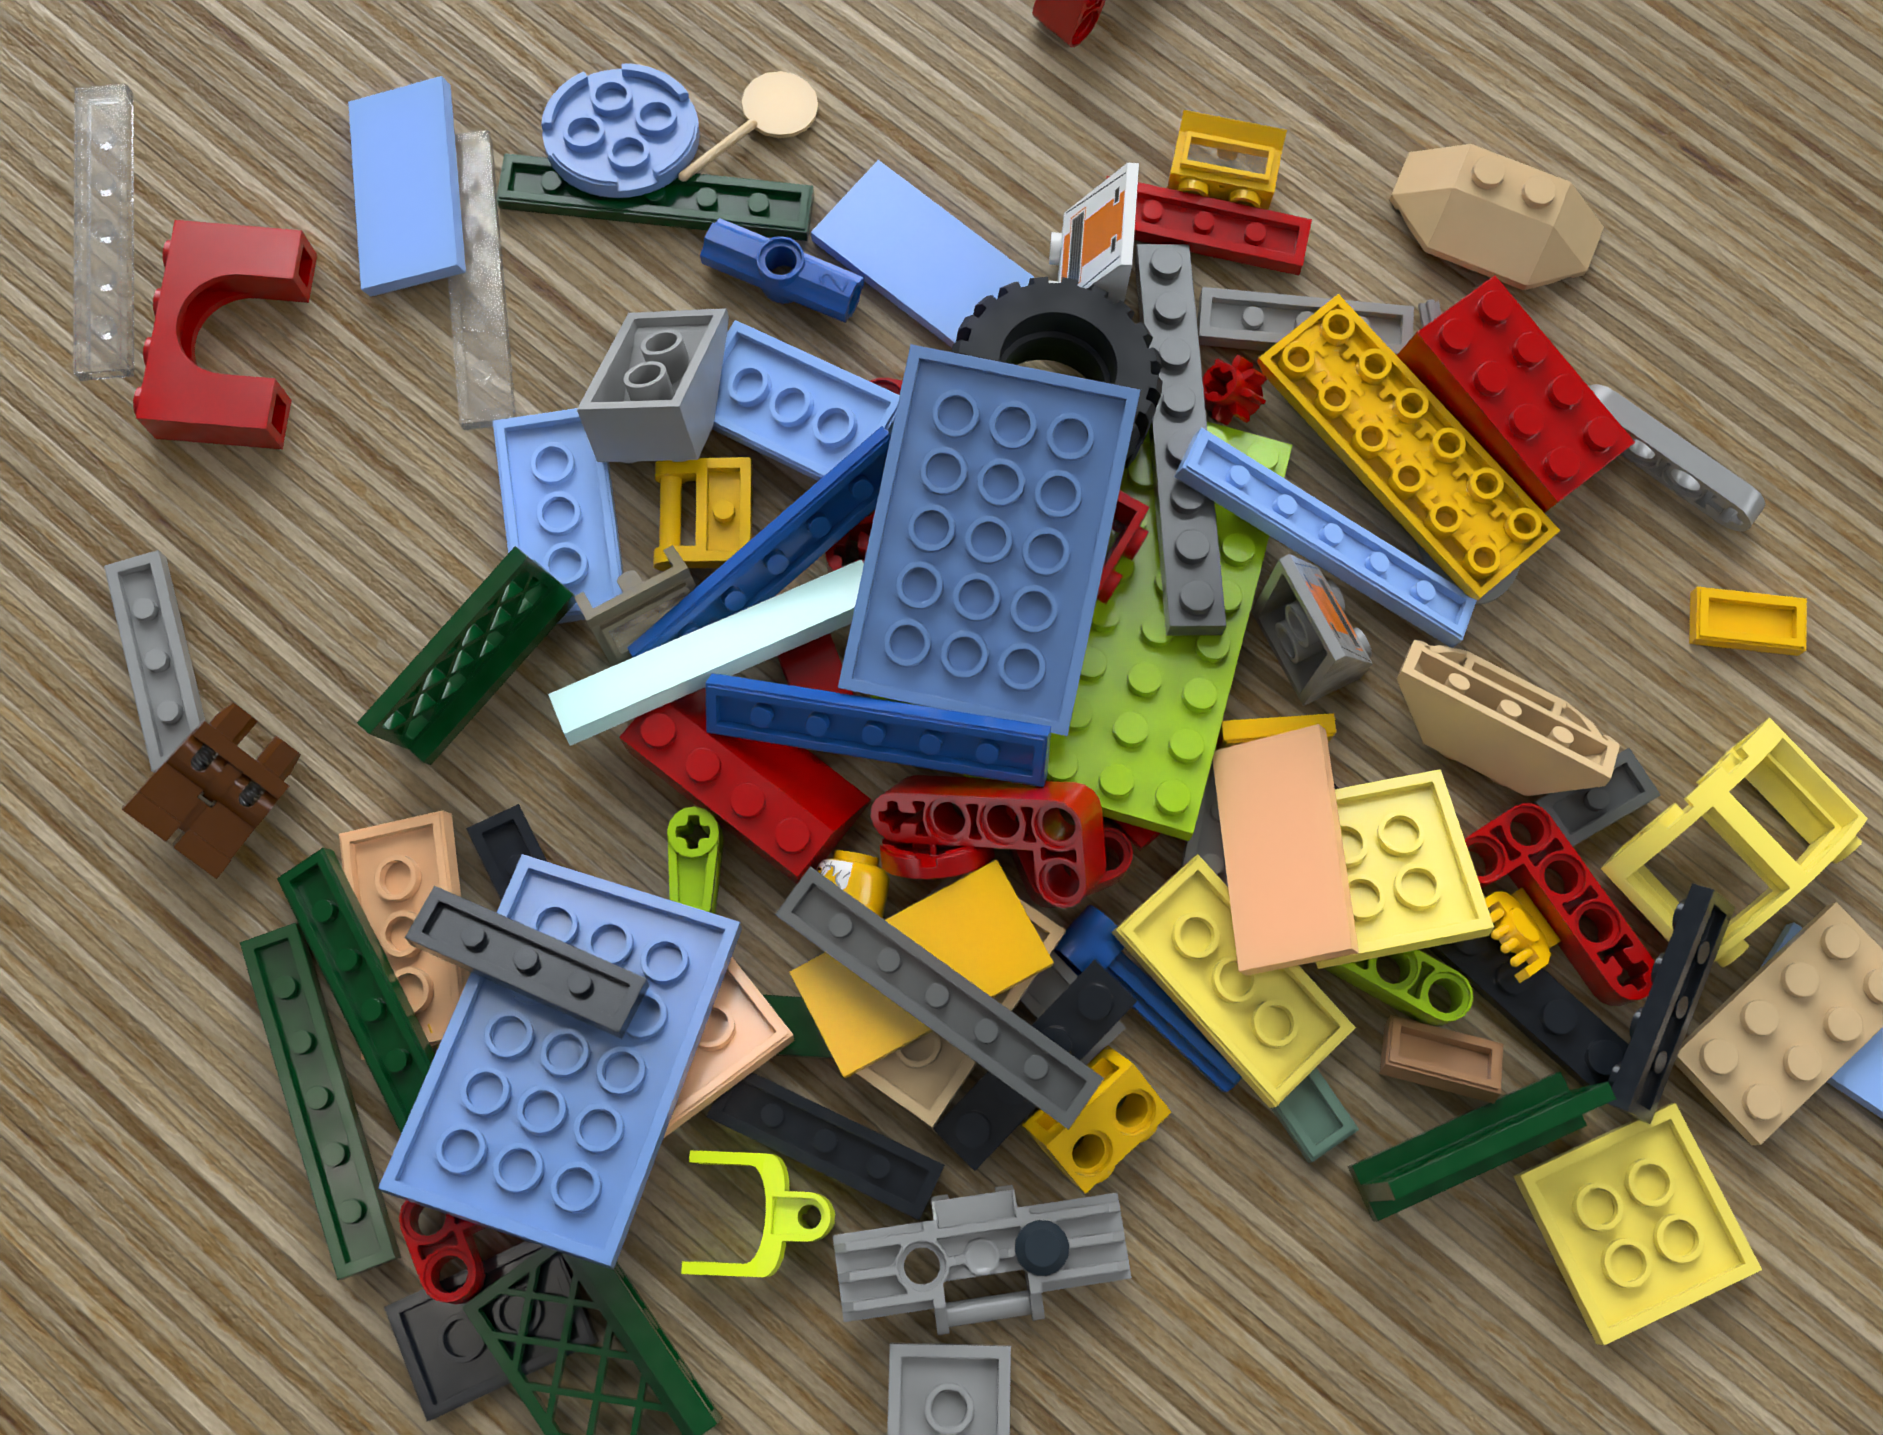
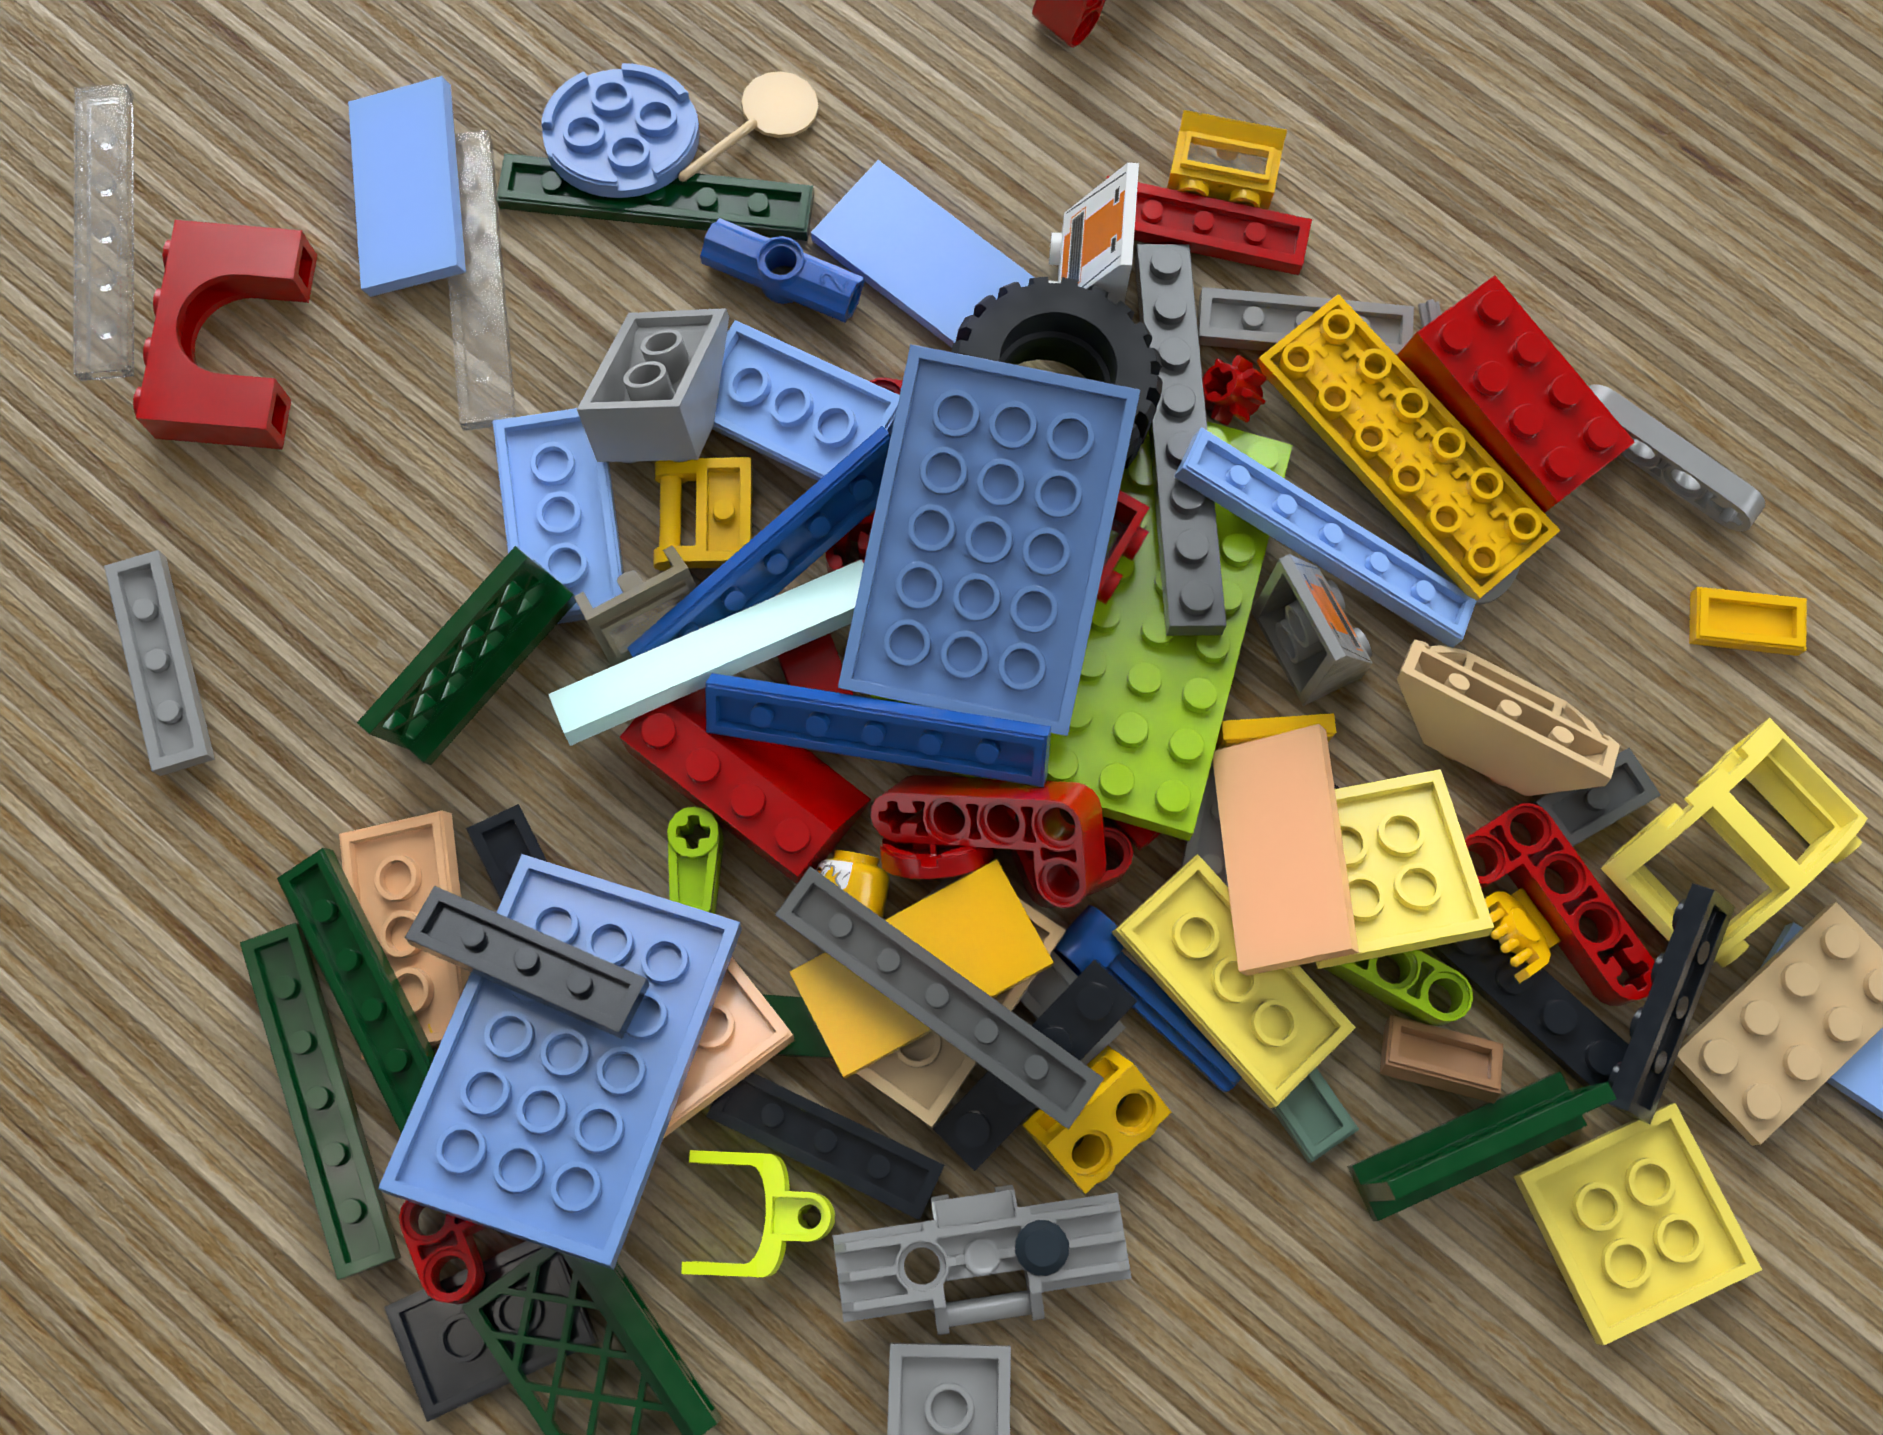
(216, 831): reddish brown hips -> none
(1496, 215): tan wedge -> none

